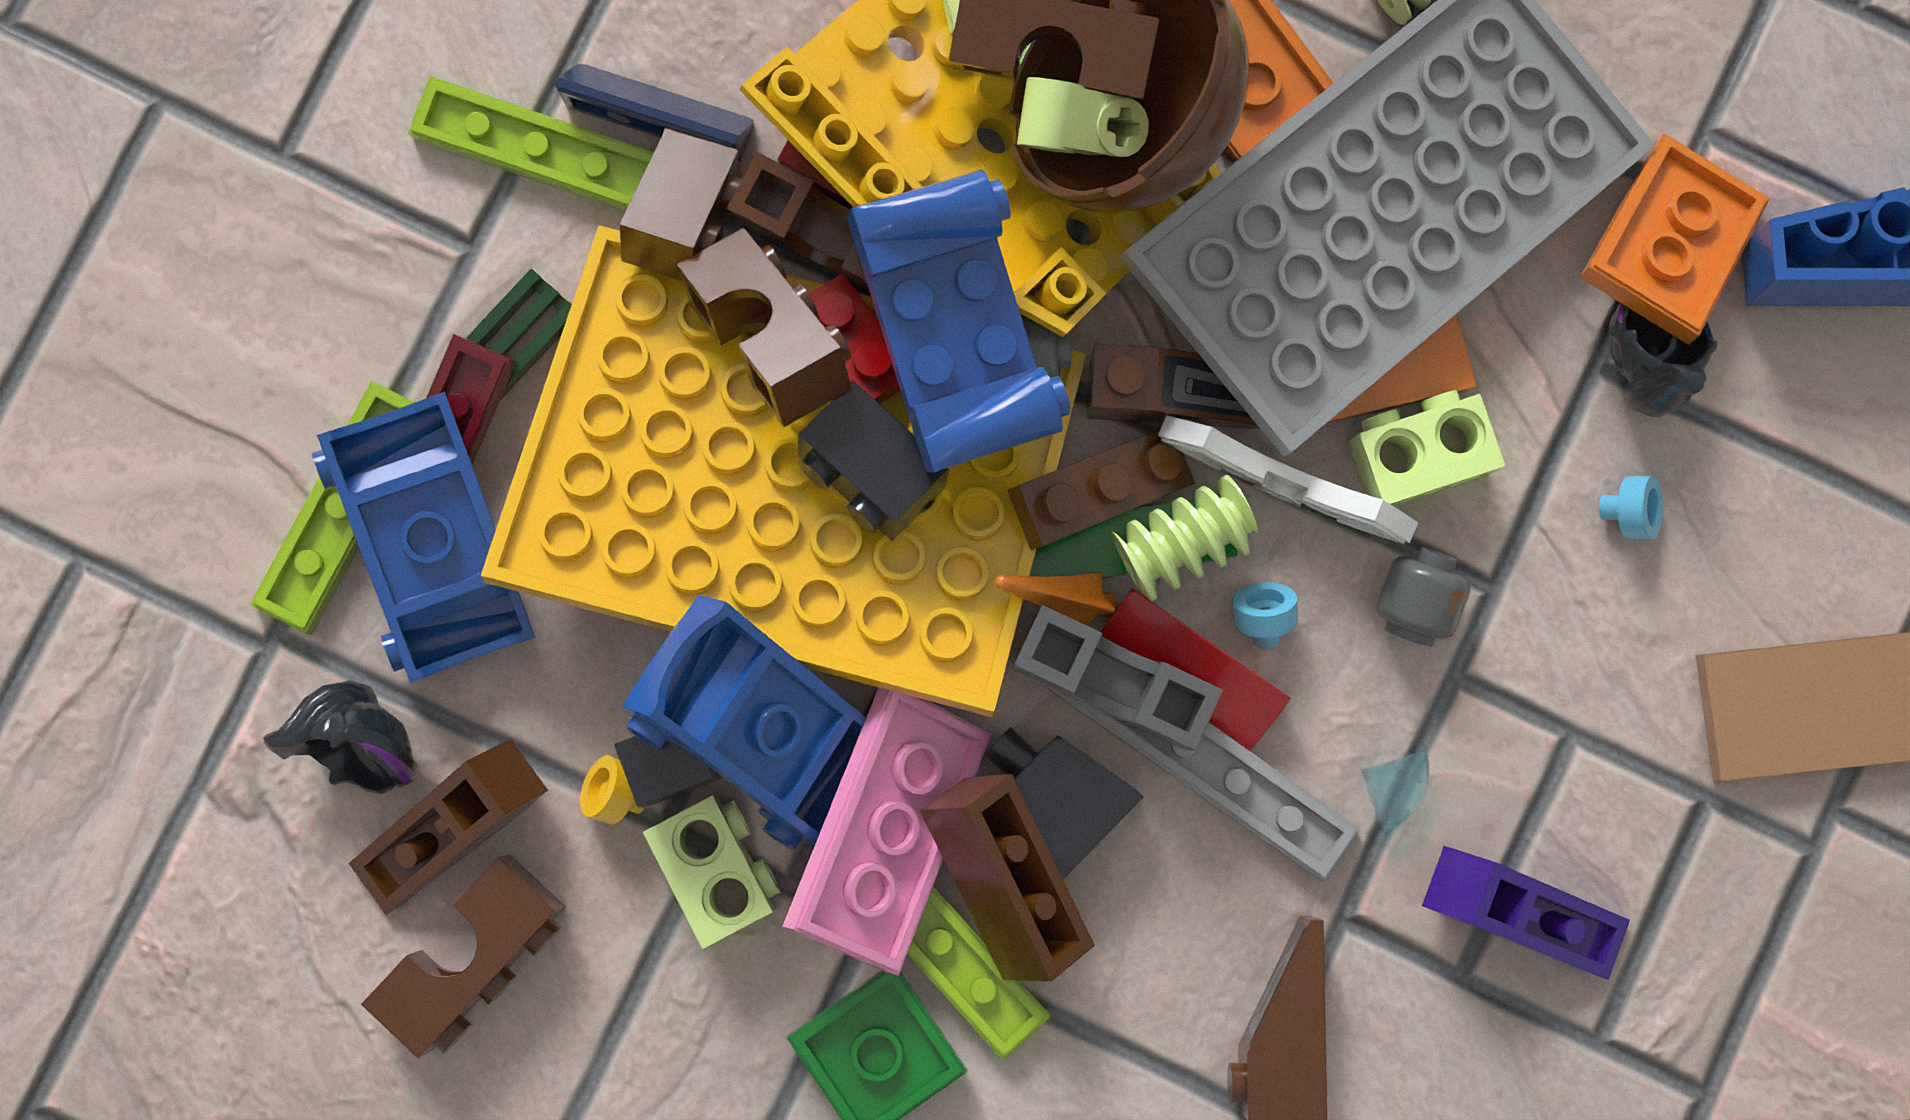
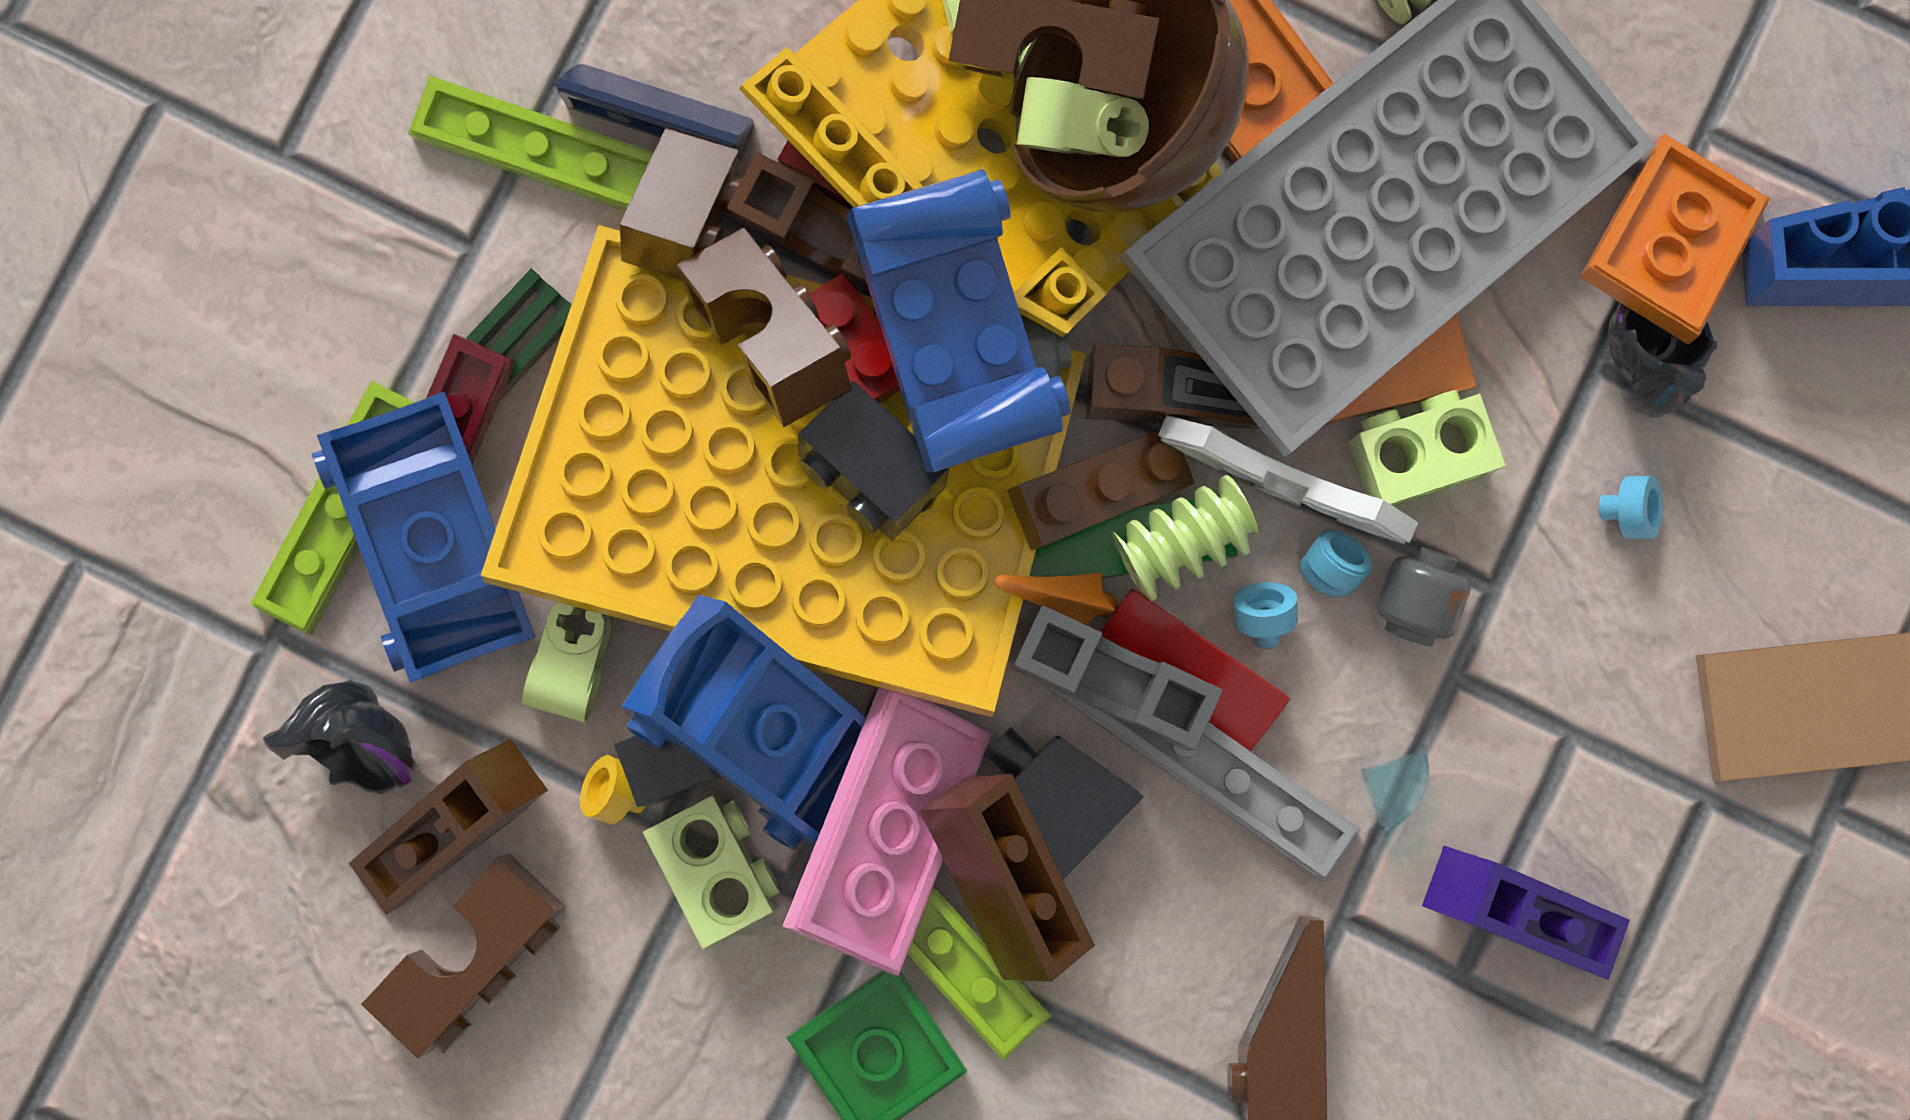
(567, 672): none -> yellowish green piece
(1336, 564): none -> medium azure tile

